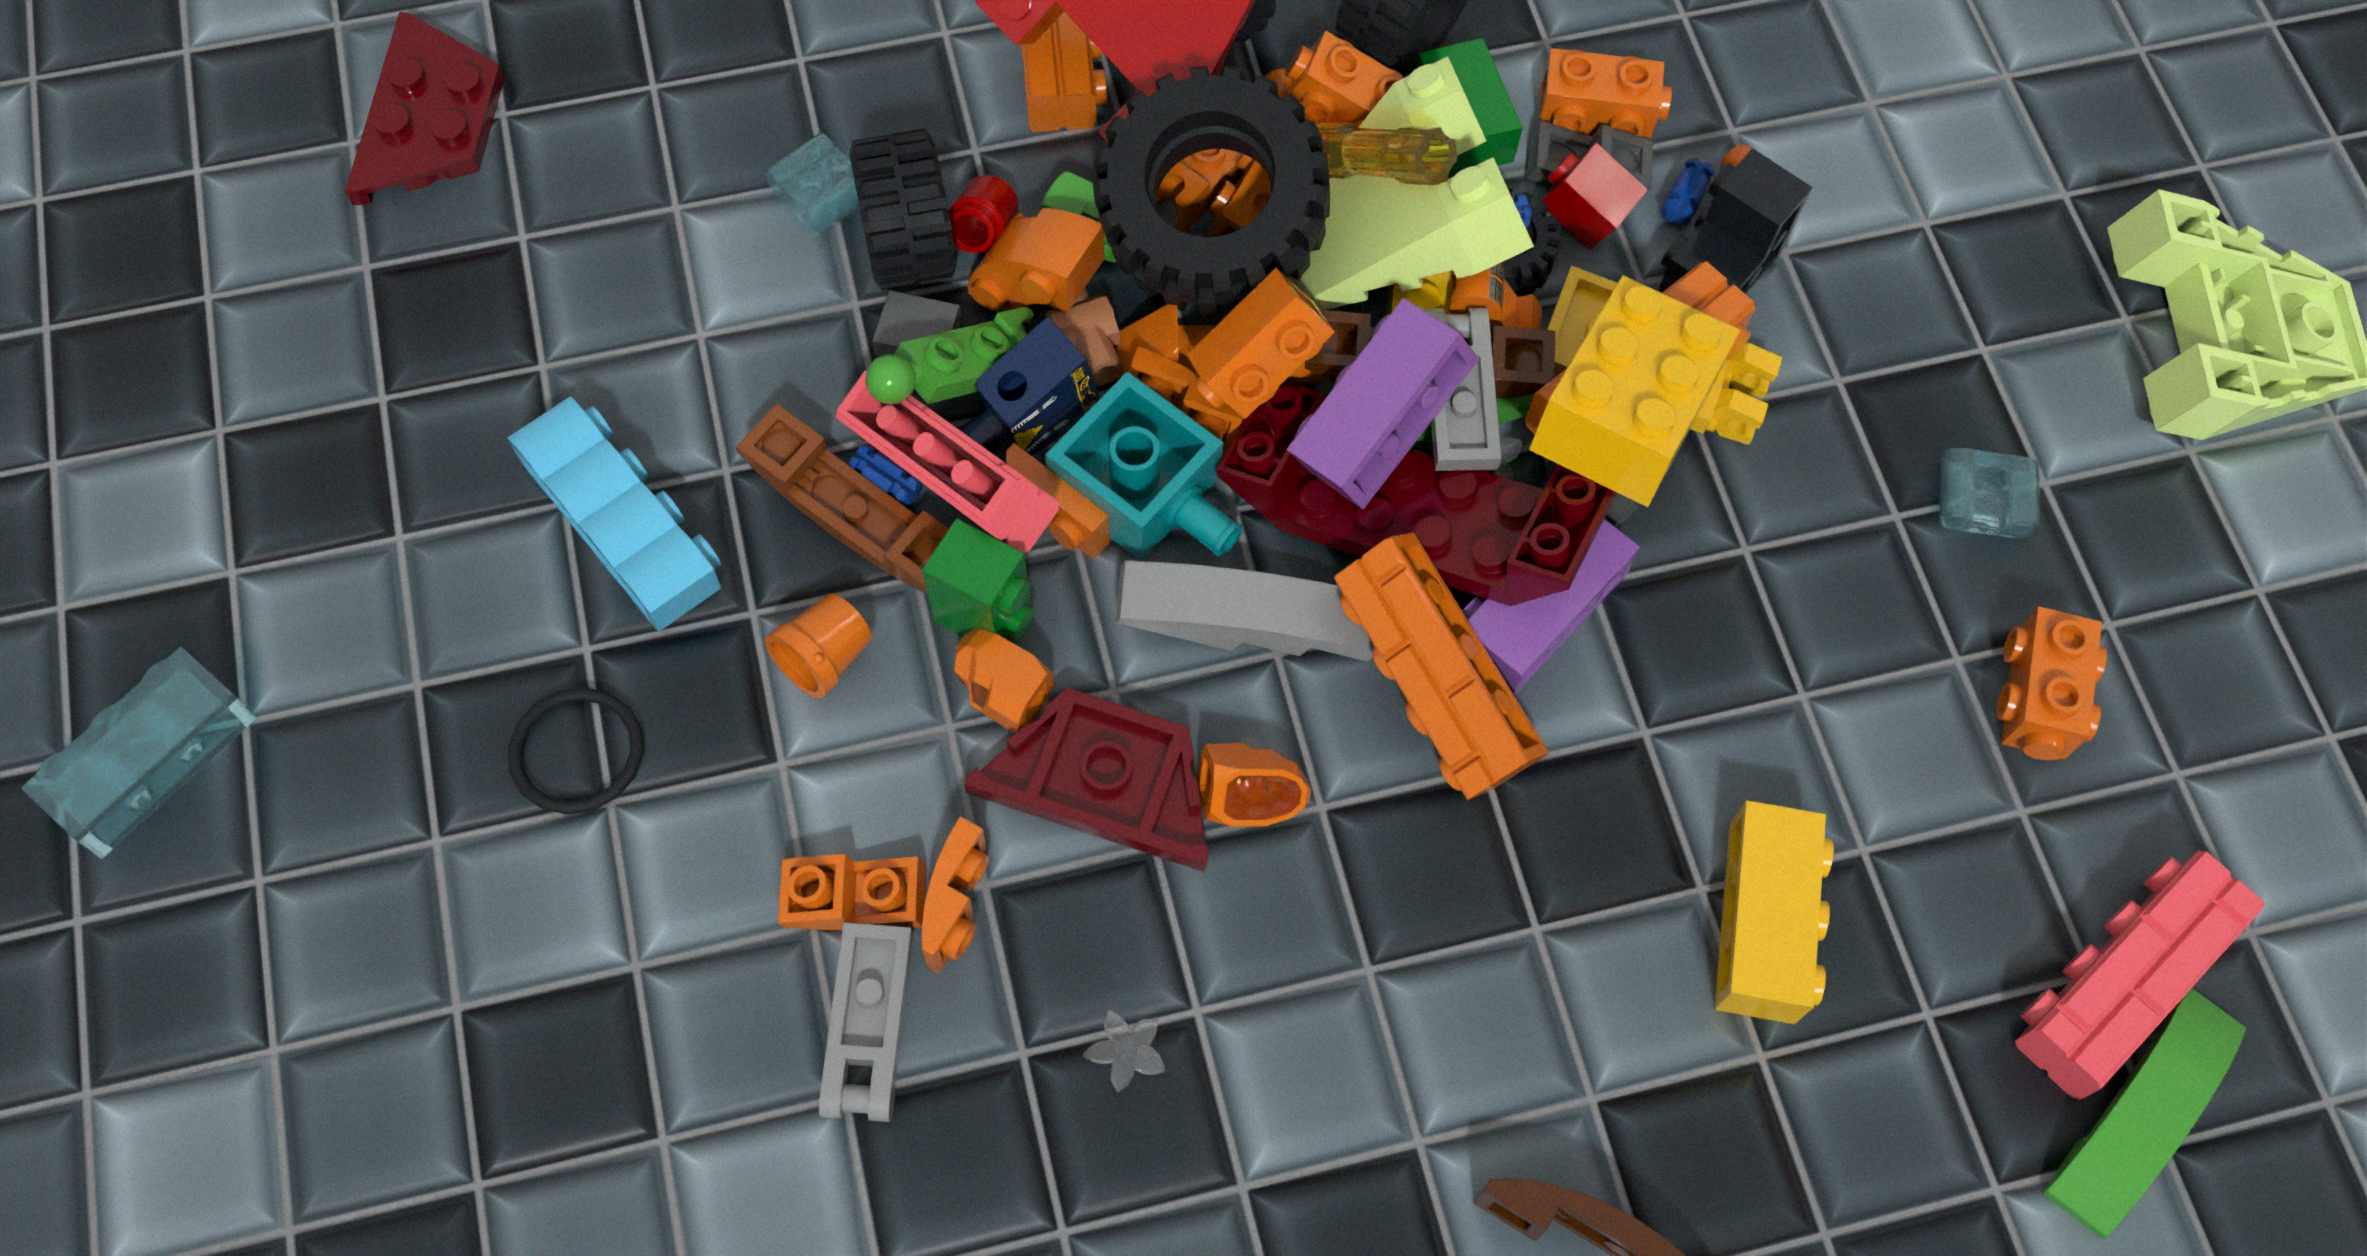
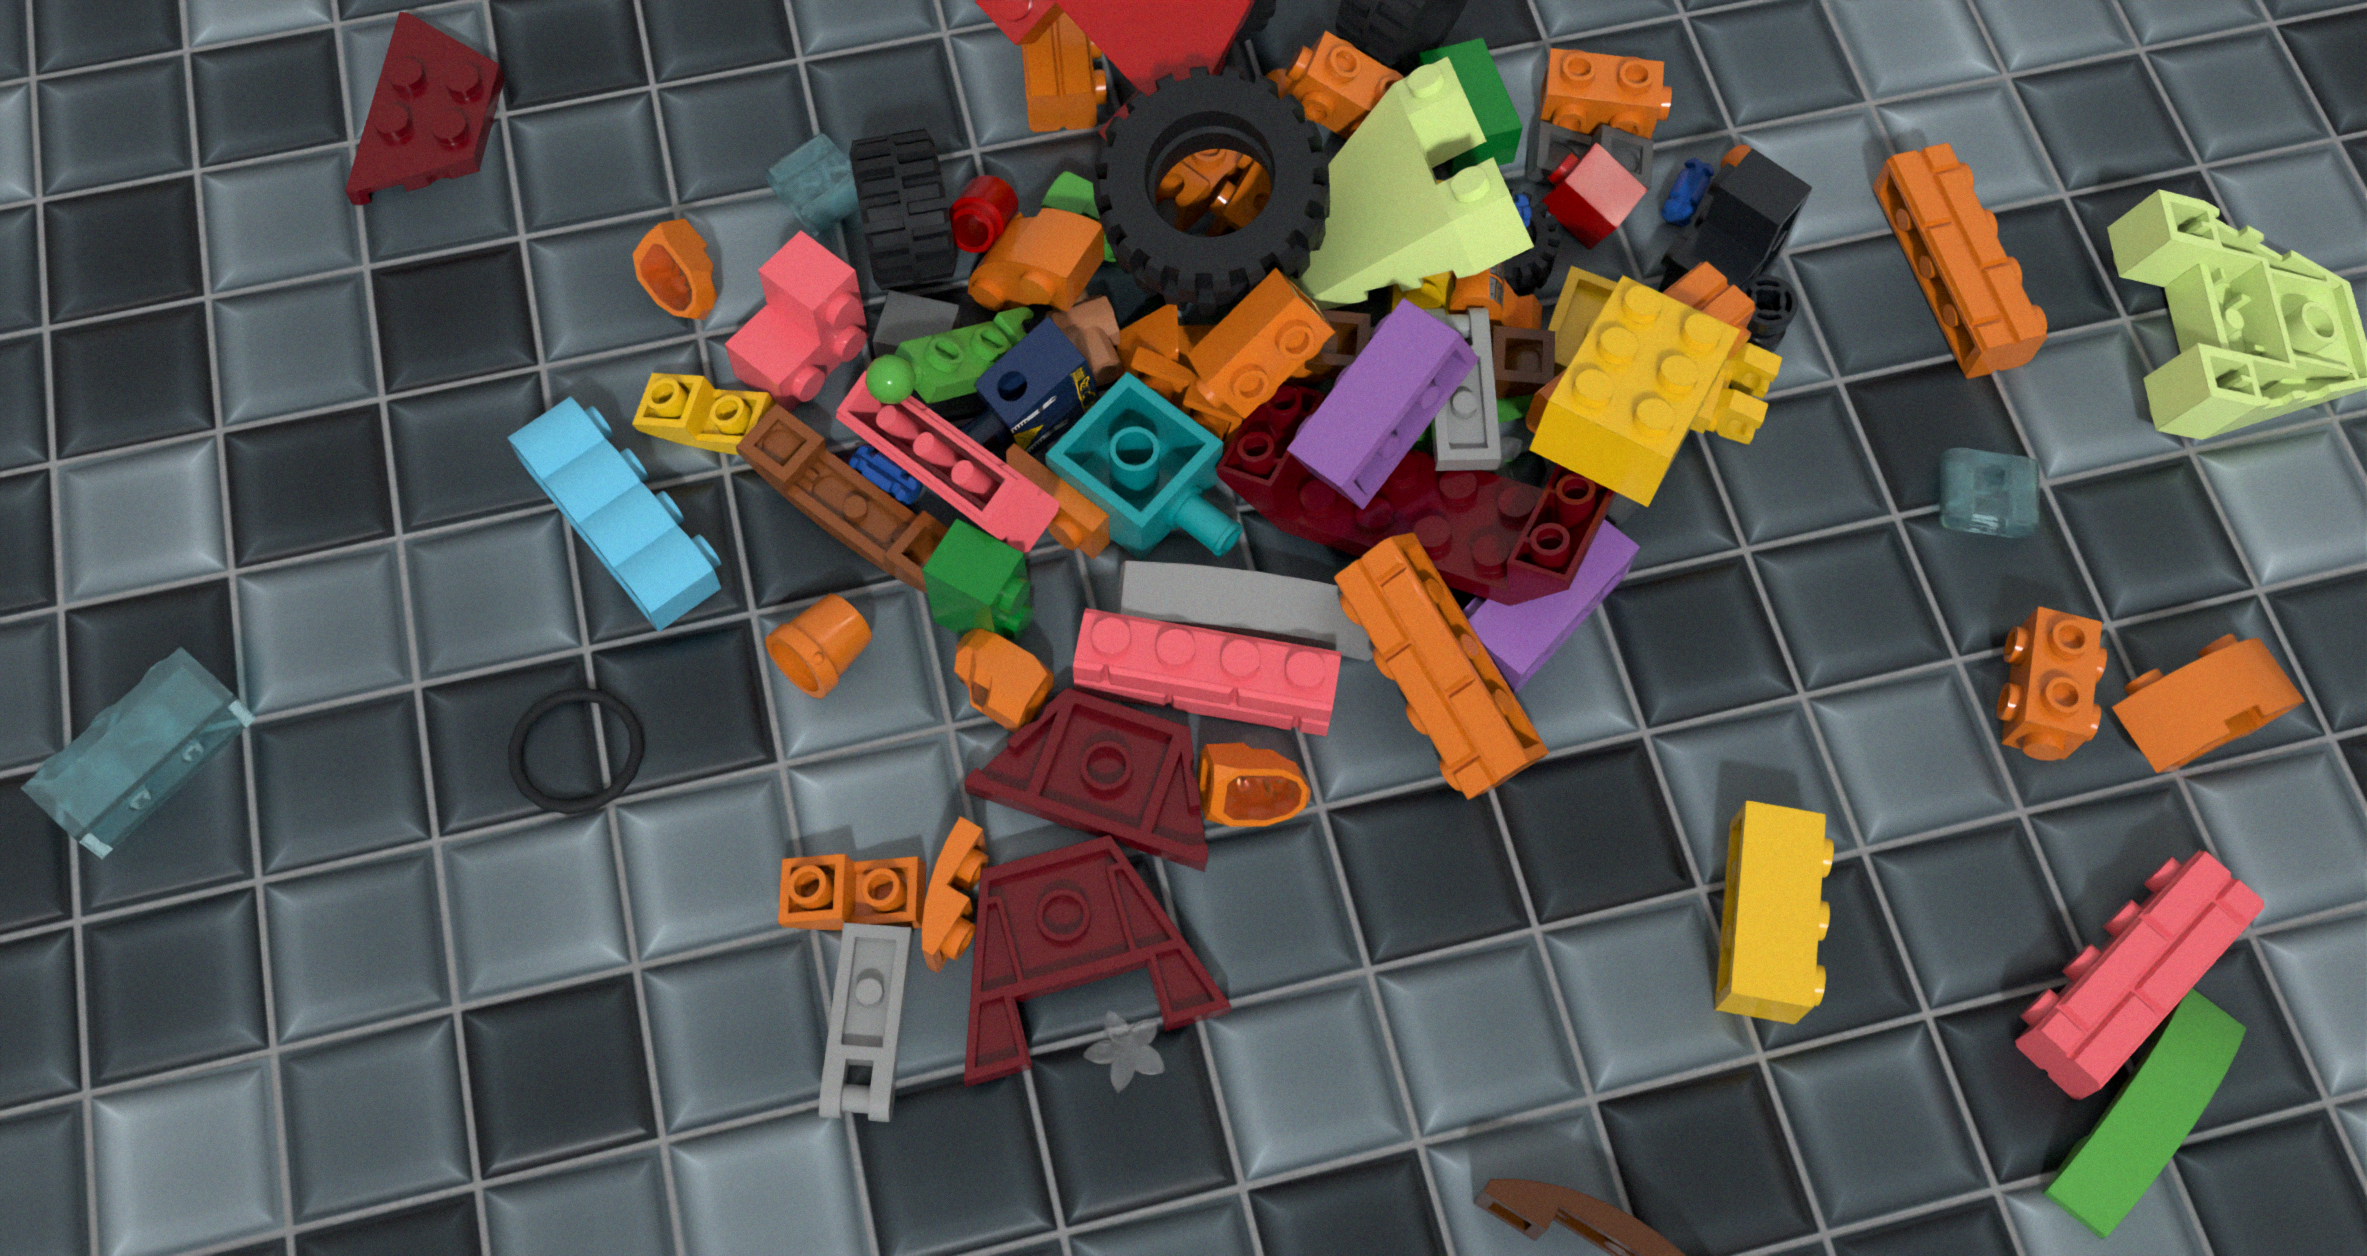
(676, 269): none -> orange rock
(696, 414): none -> yellow slope
(805, 328): none -> coral brick
(1064, 925): none -> dark red wing
(1206, 672): none -> coral brick
(1407, 154): clear yellow axle -> none
(1775, 309): none -> black wheel
(1960, 260): none -> orange brick
(2206, 702): none -> orange brick

